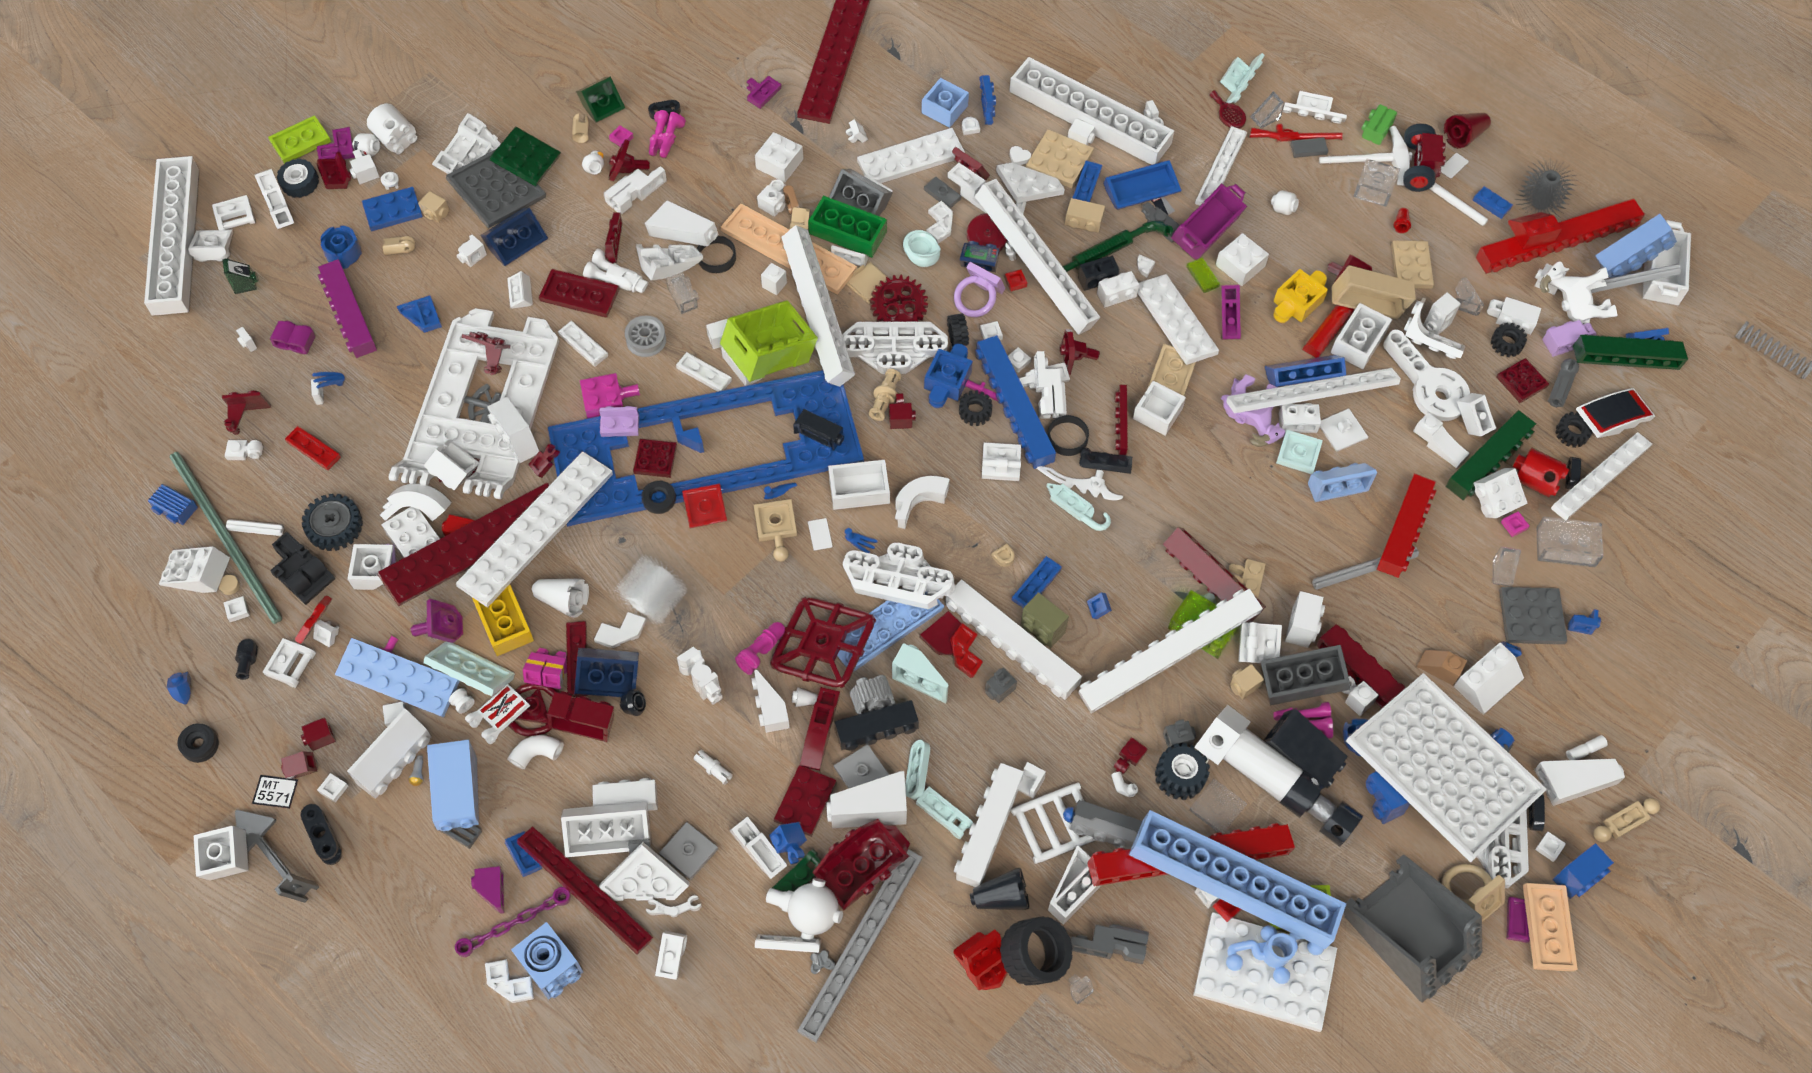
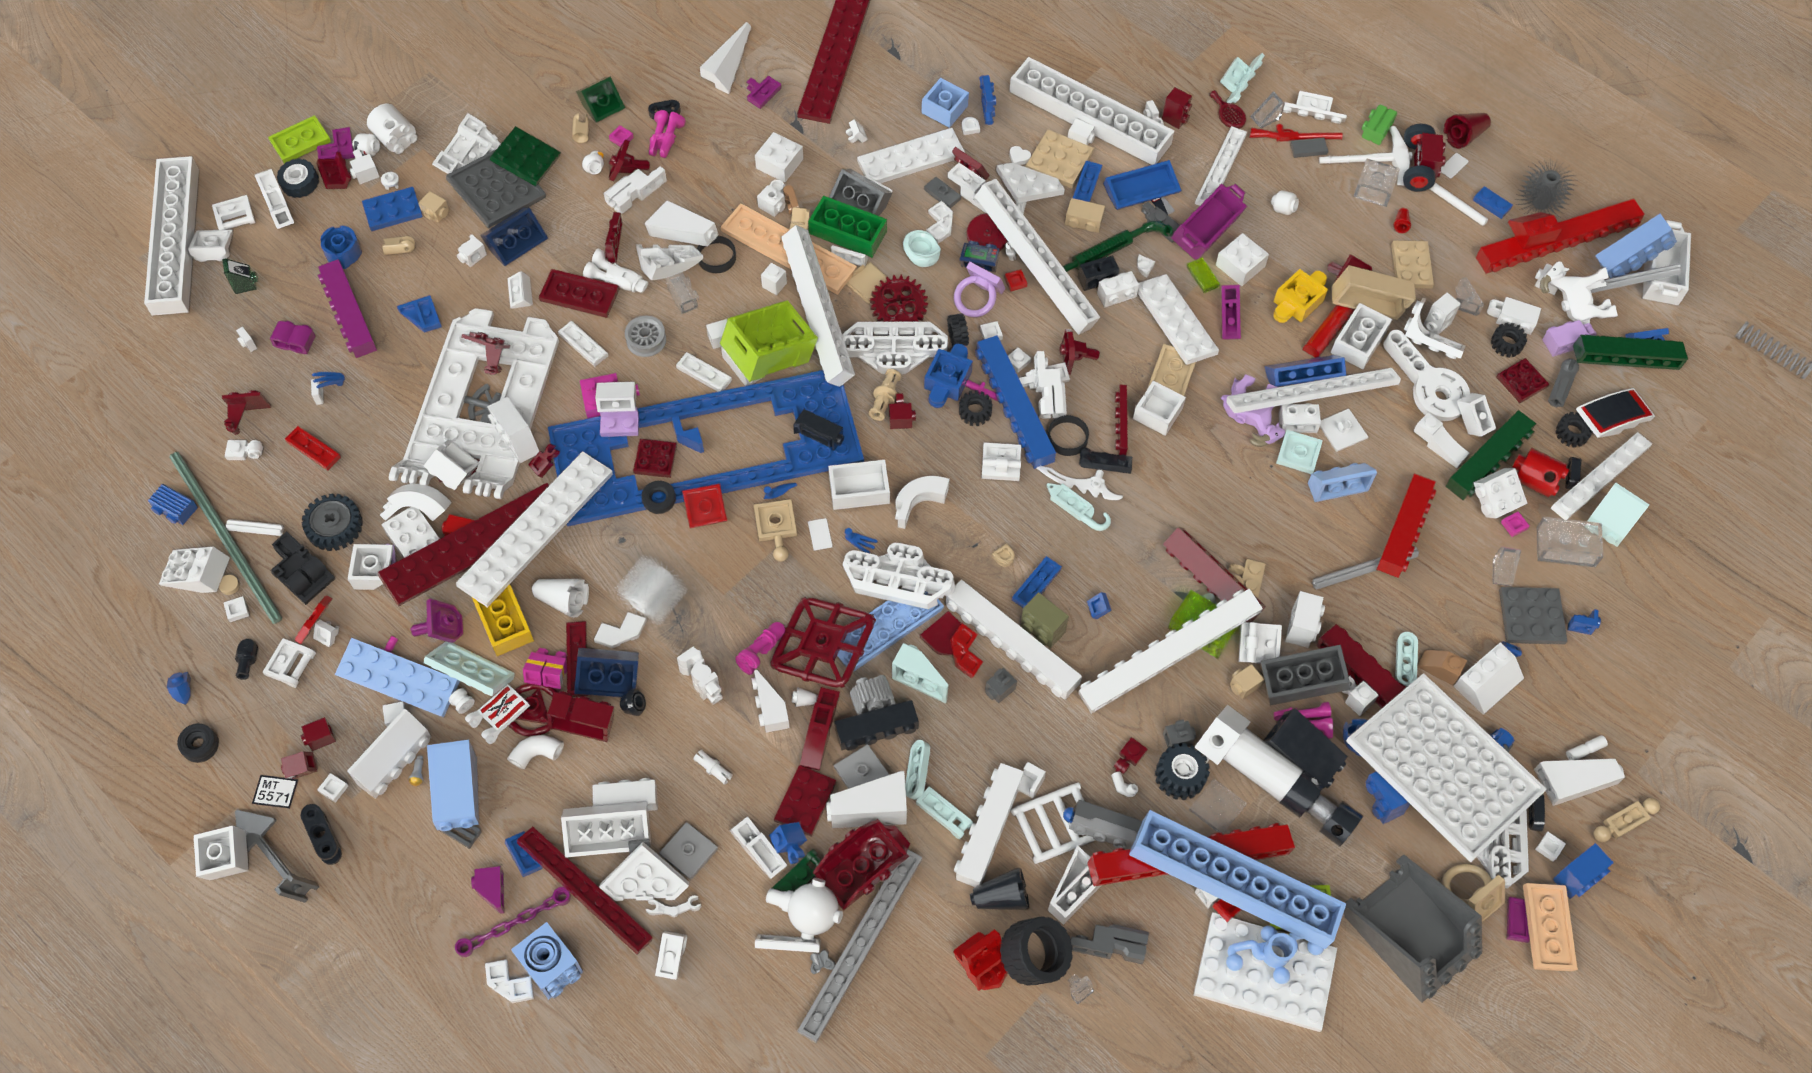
(616, 396): none -> white brick
(725, 61): none -> white wedge
(1177, 108): none -> dark red brick
(1407, 653): none -> light aqua plate
(1618, 513): none -> light aqua slope

